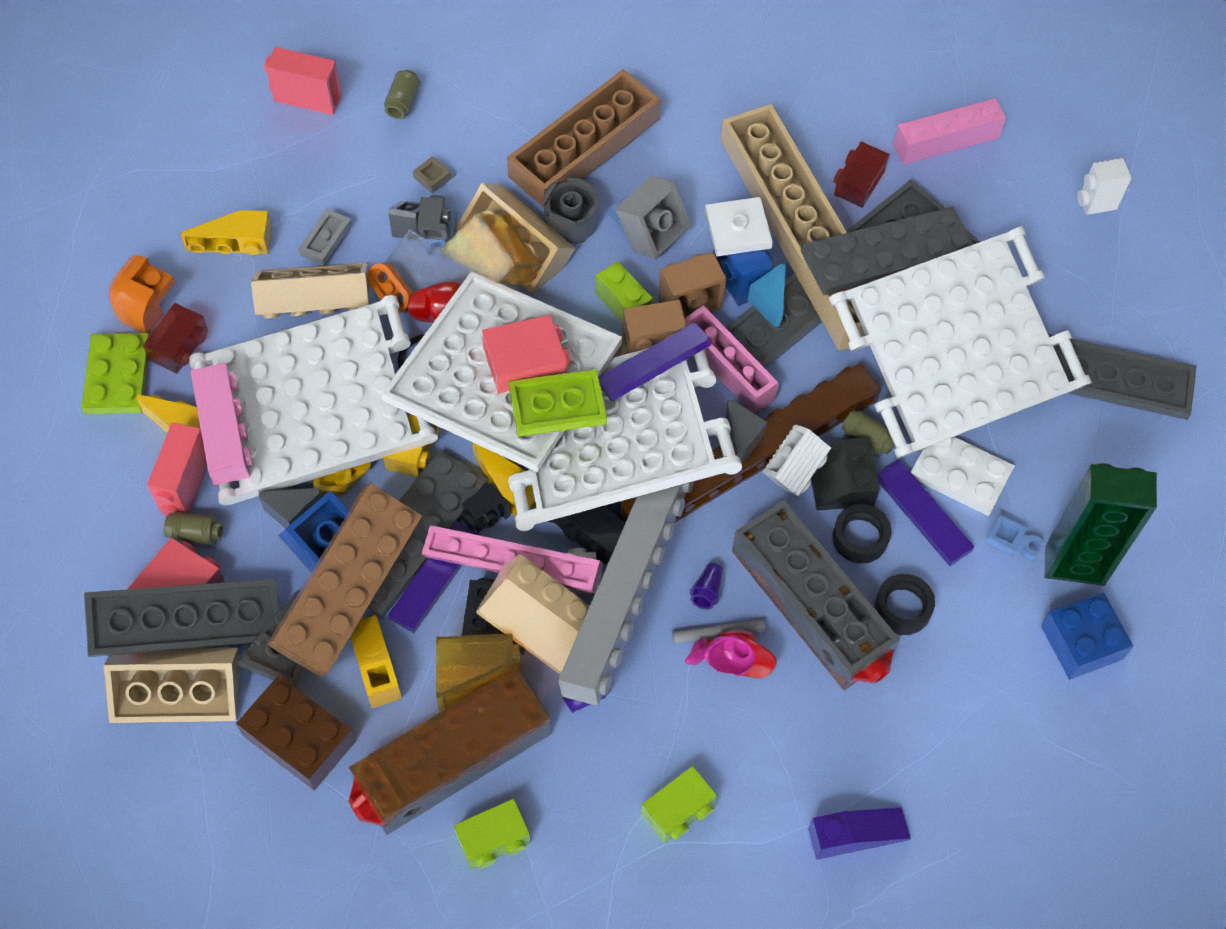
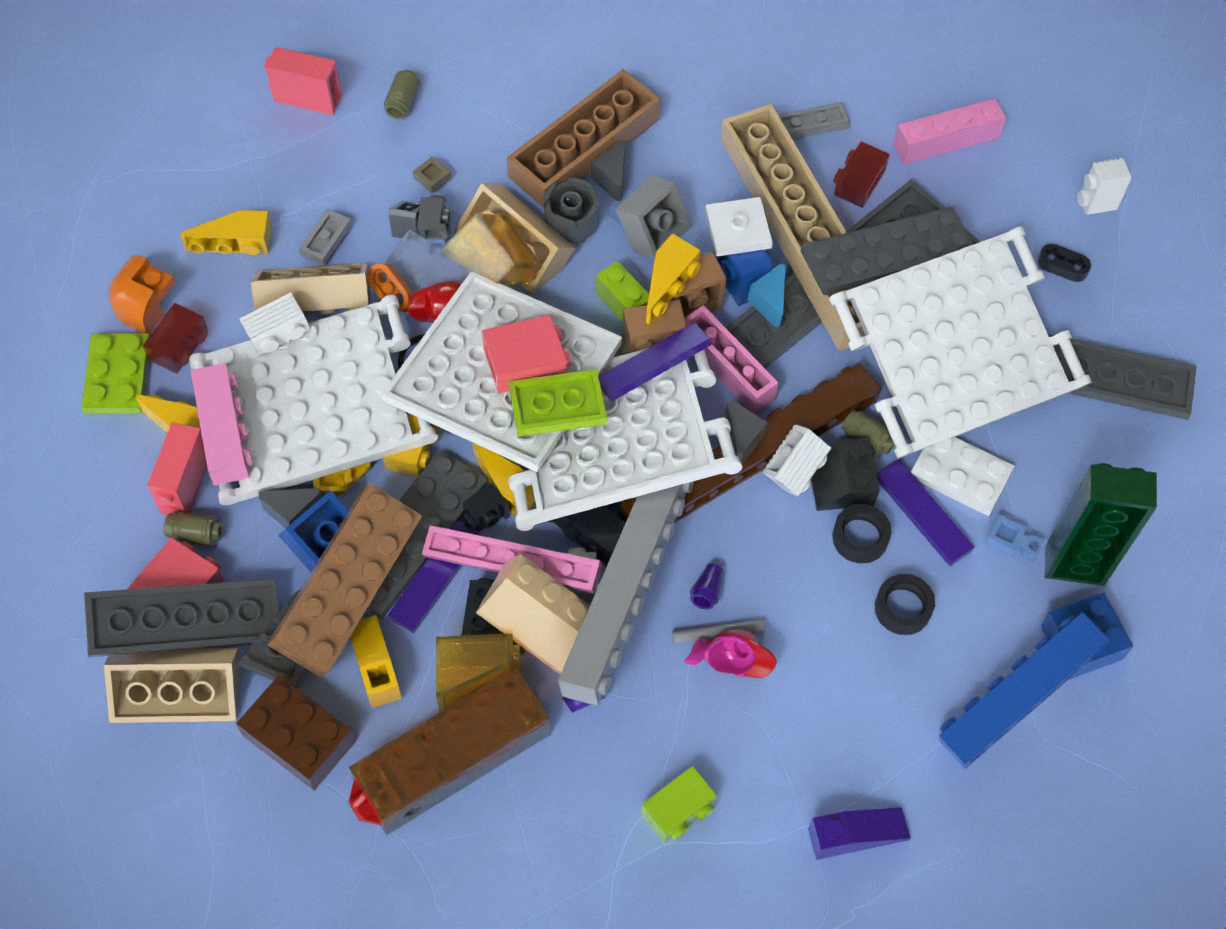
(275, 324): none -> white brick
(492, 834): lime brick -> none
(608, 170): none -> dark grey slope
(672, 267): none -> yellow slope
(815, 120): none -> light grey tile
(816, 596): dark grey piece -> none
(1022, 690): none -> blue brick
(1064, 262): none -> black beam

